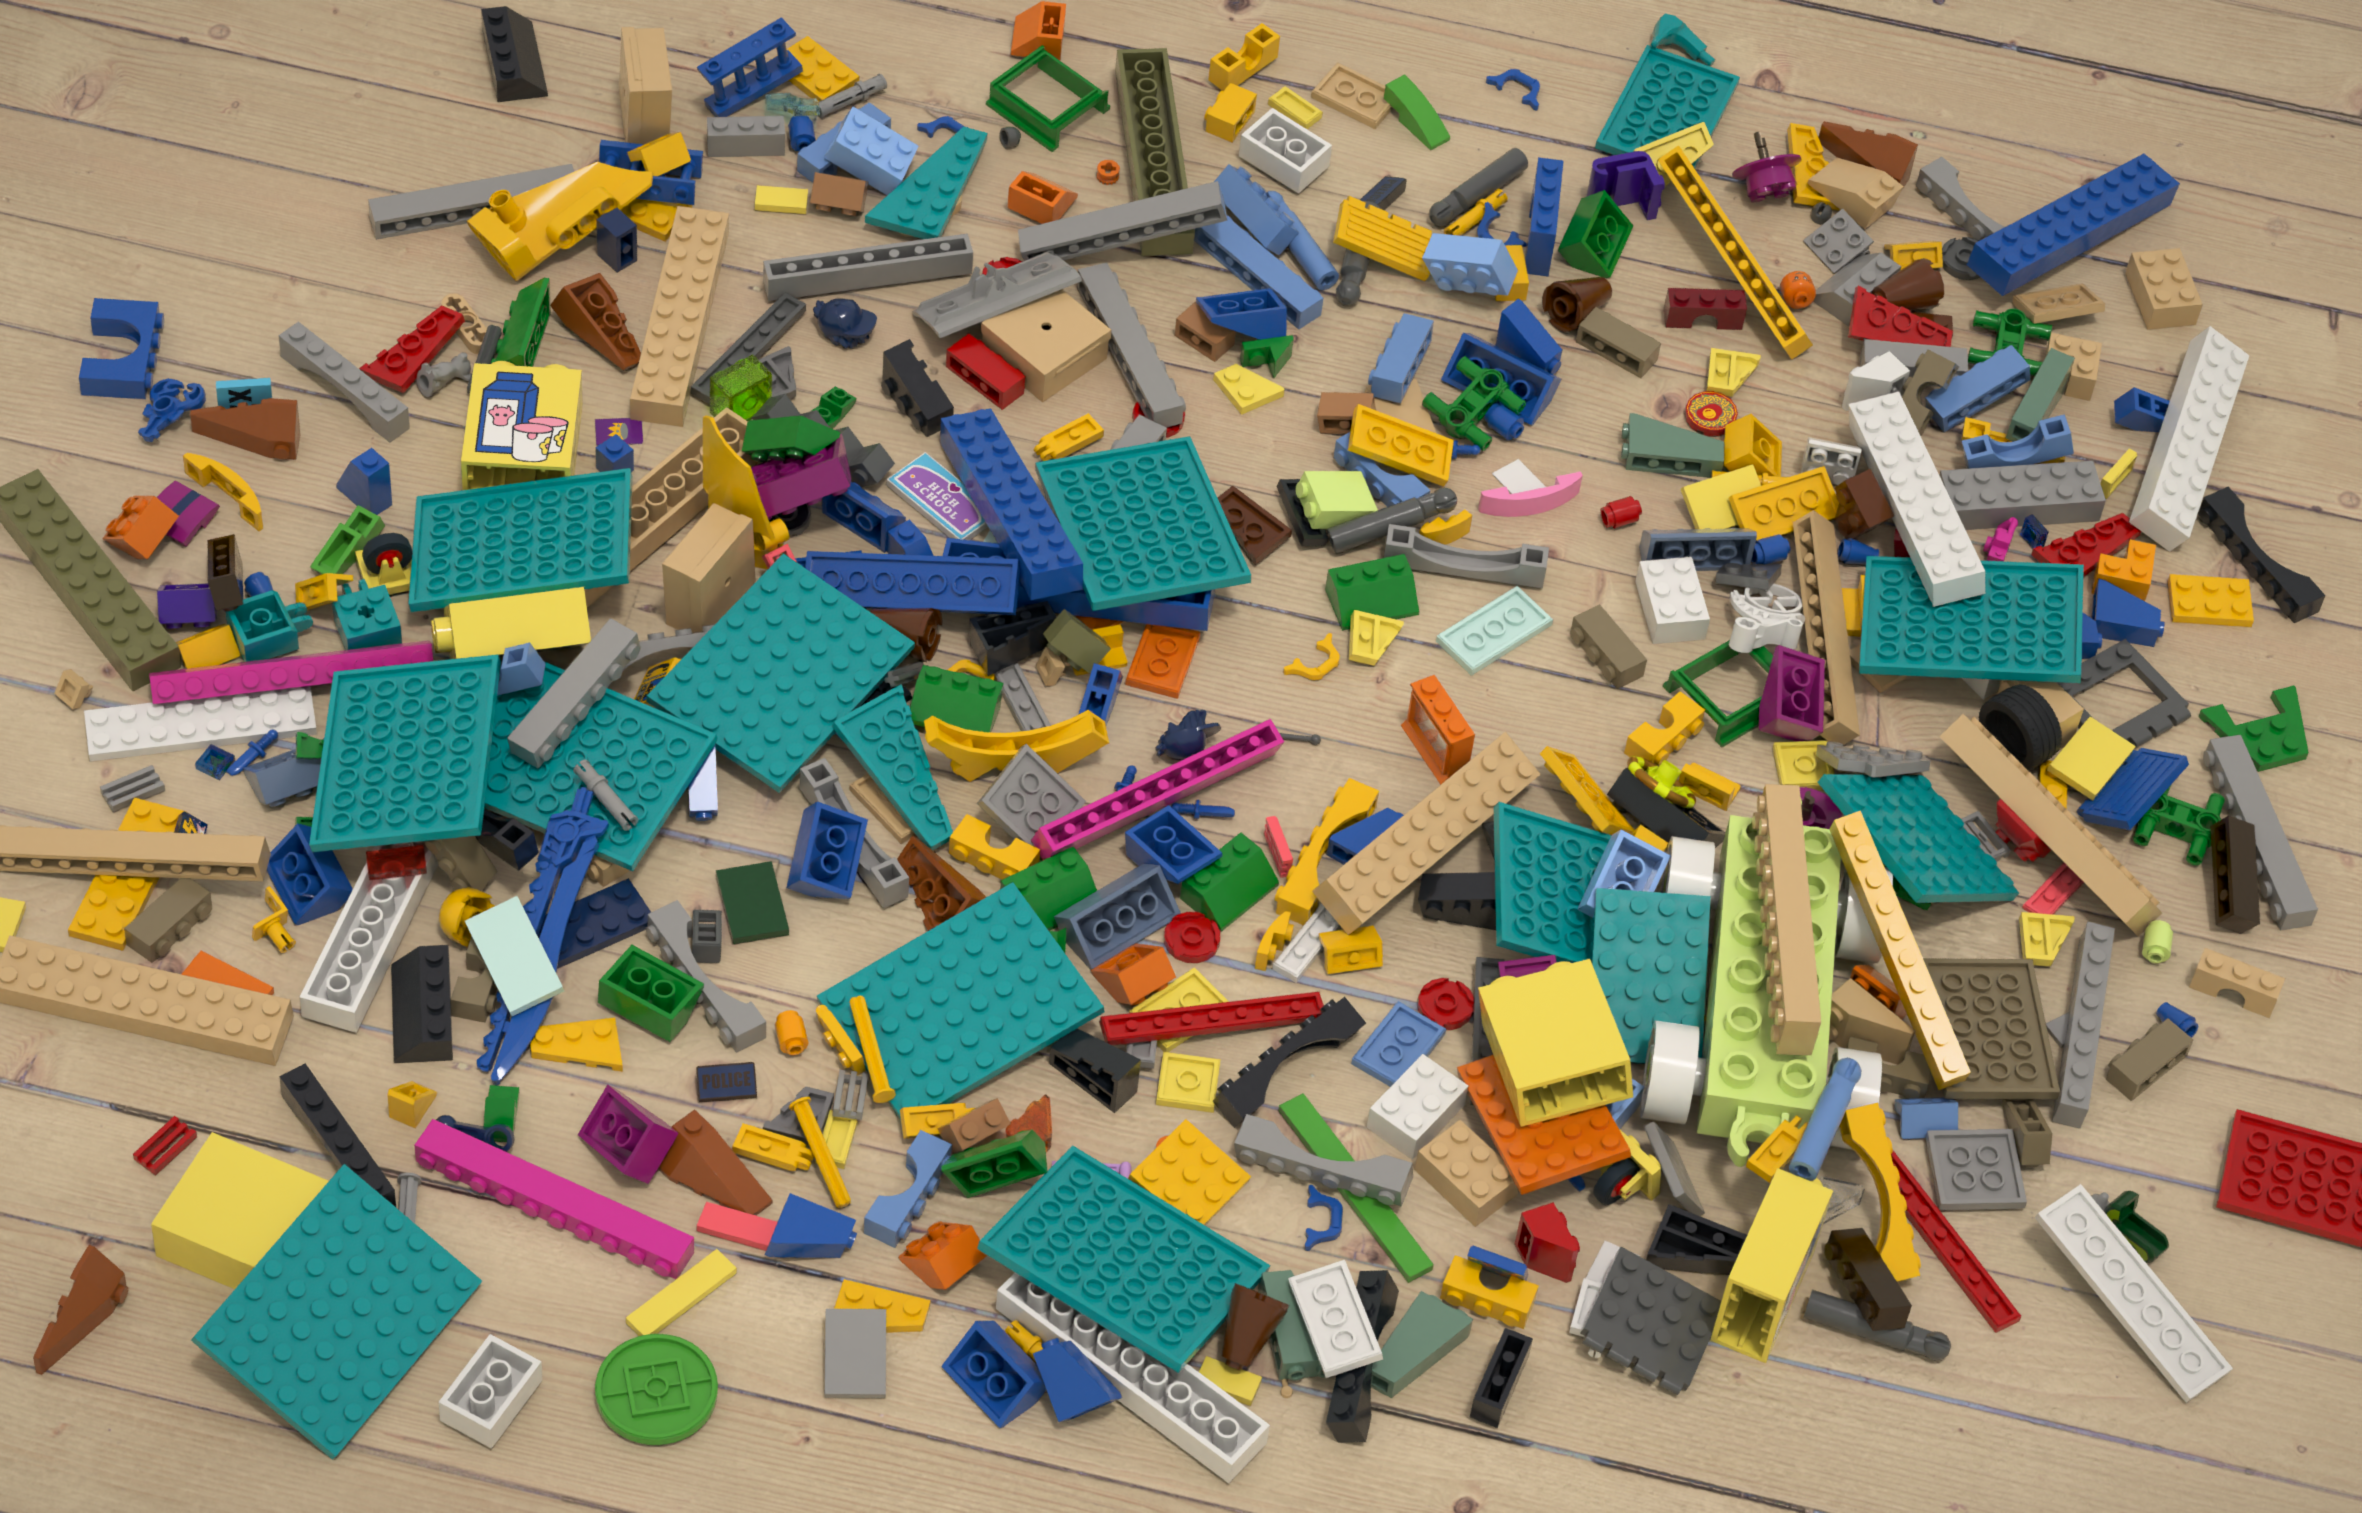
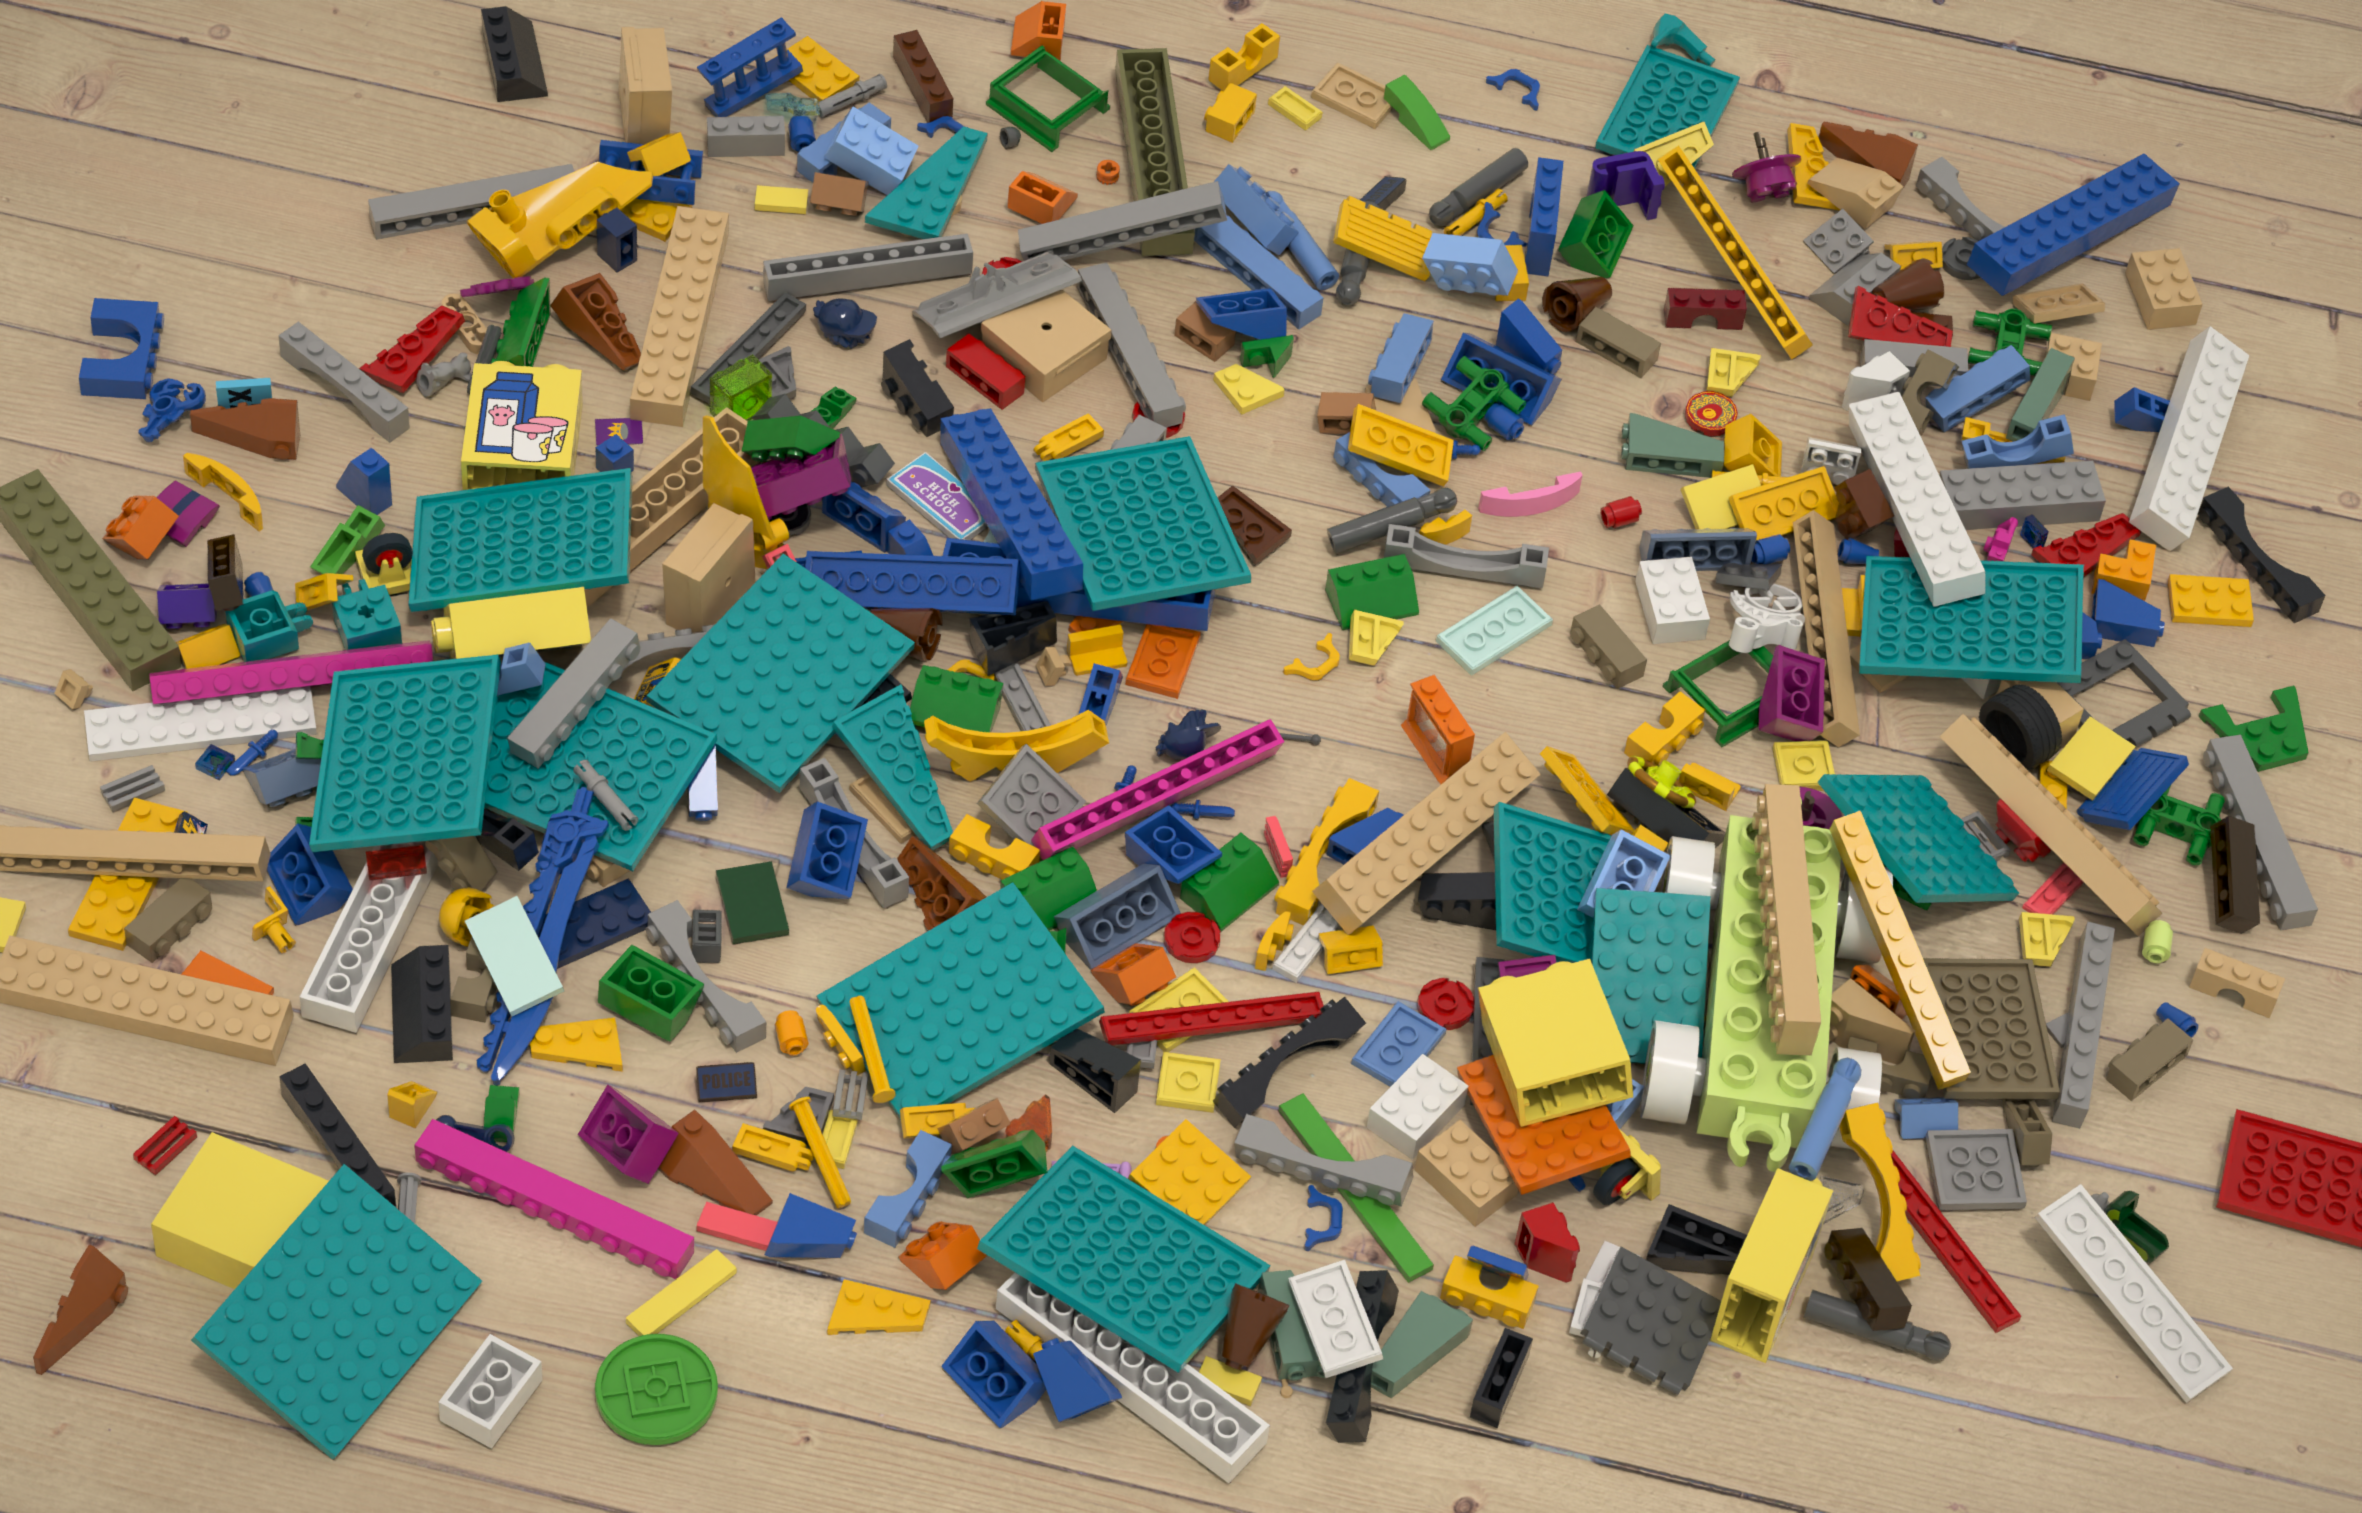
(497, 286): none -> magenta tile
(855, 1353): light grey tile -> none
(904, 674): dark grey axle -> none
(922, 76): none -> reddish brown brick
(1076, 642): olive brick -> none
(1285, 150): white brick -> none
(1294, 508): black plate -> none
(1334, 497): yellowish green brick -> none
(1518, 478): white sticker -> none
(1674, 1169): light grey tile -> none
(1777, 1149): yellow hinge -> none
(1797, 290): orange head -> none
(1825, 215): dark grey hinge -> none
(1872, 762): light grey wing -> none
(2118, 472): light yellow tile -> none

